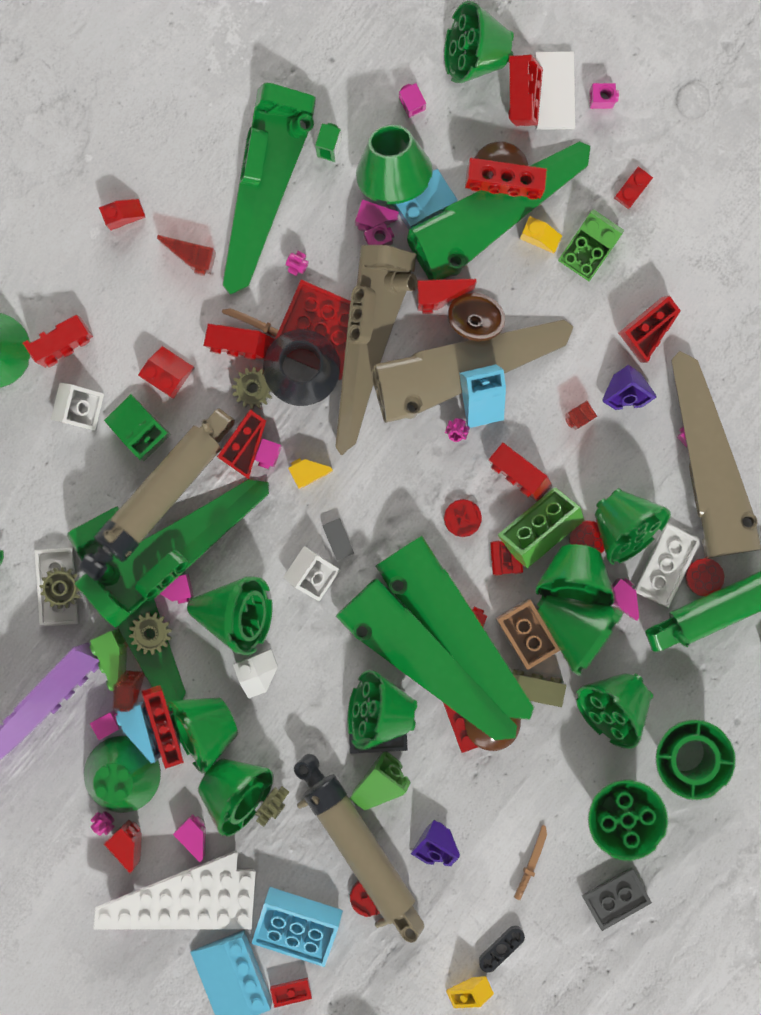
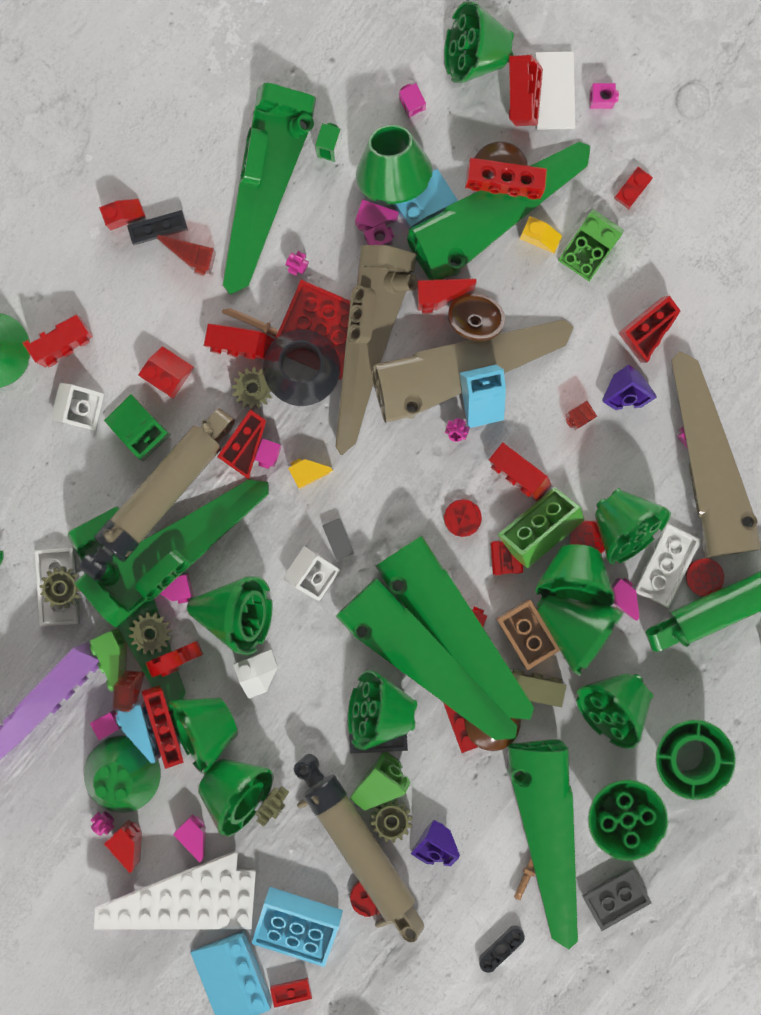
(162, 225): none -> black plate
(171, 661): none -> red piece
(395, 830): none -> olive gear
(470, 993): yellow slope -> none
(548, 823): none -> green panel

